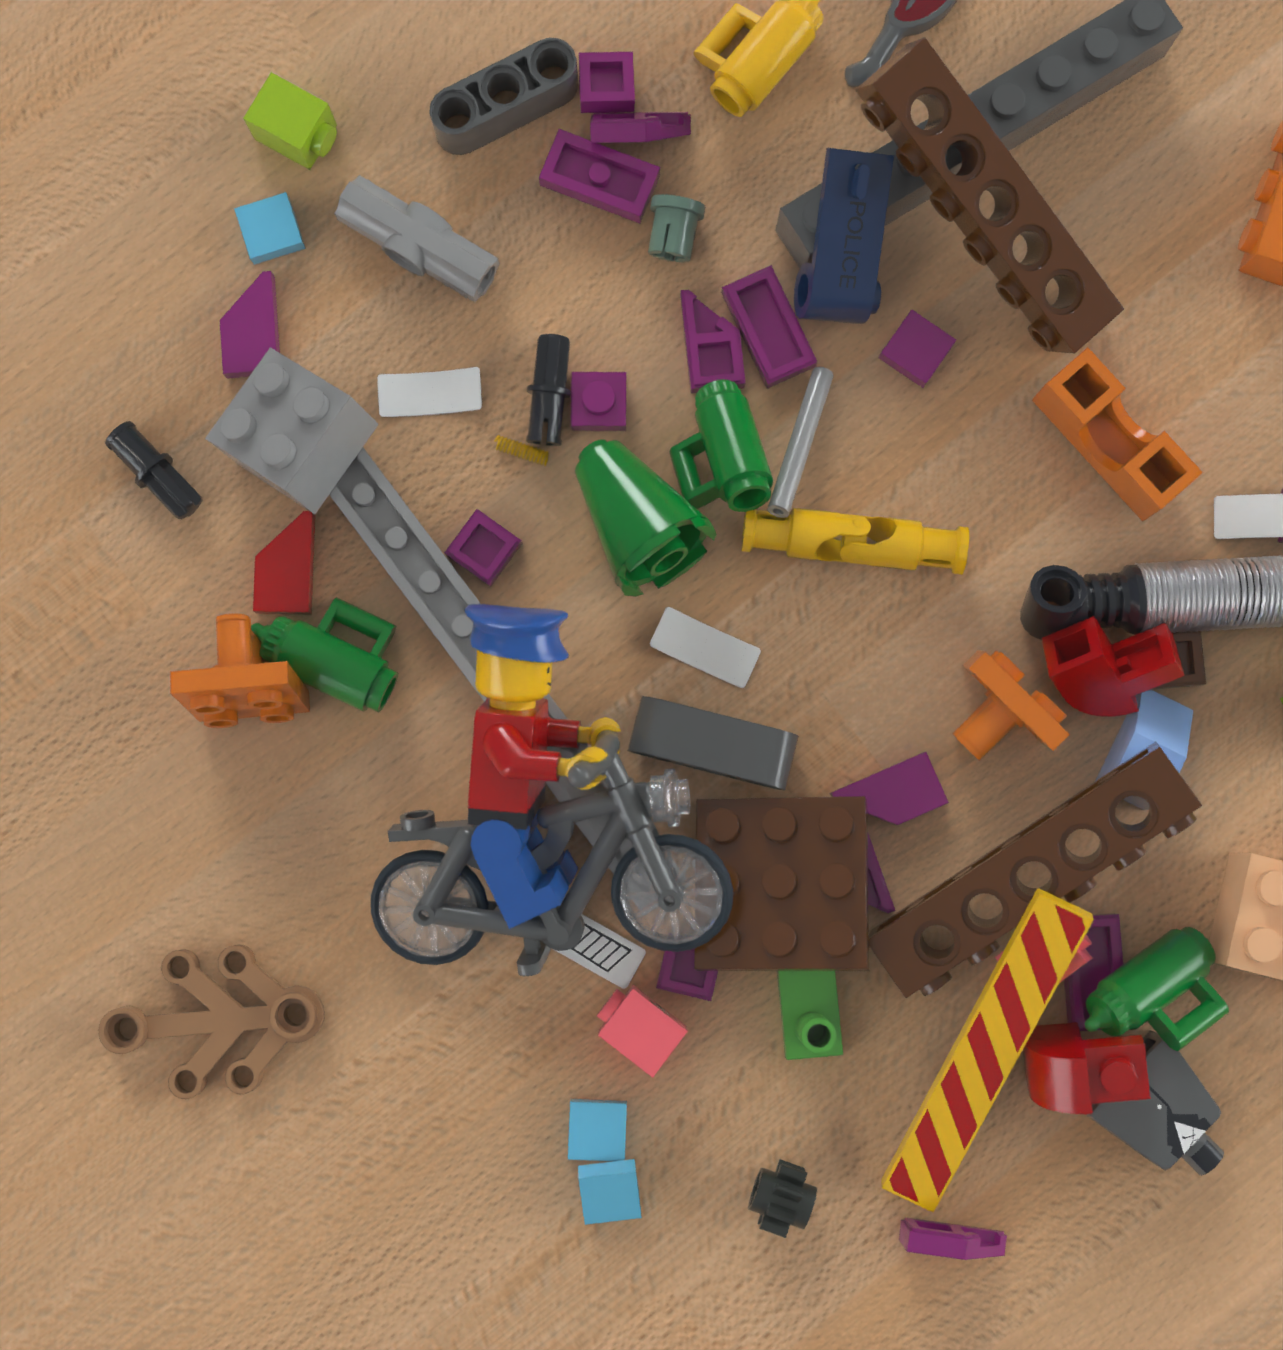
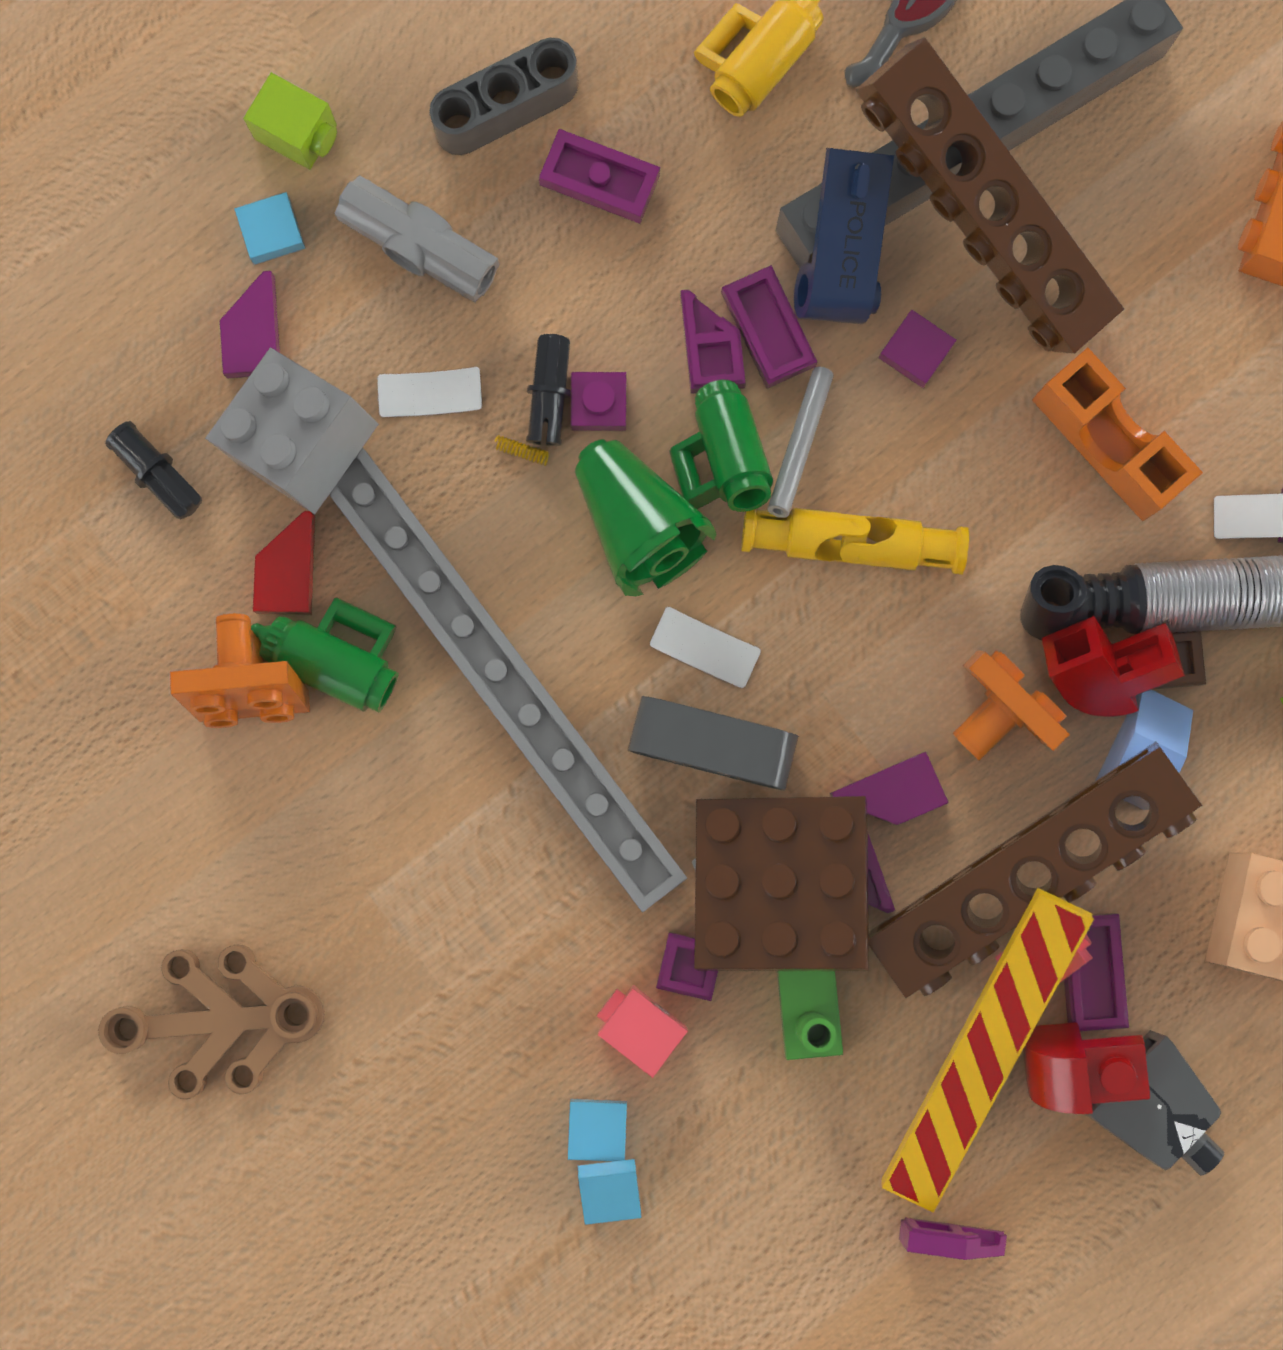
(483, 547): magenta tile -> none
(606, 82): magenta plate -> none
(606, 953): white sticker -> none
(638, 126): magenta tile -> none
(663, 890): piece -> none
(674, 226): sand green bush -> none
(782, 1198): pearl dark grey gear -> none
(1152, 982): green piece -> none

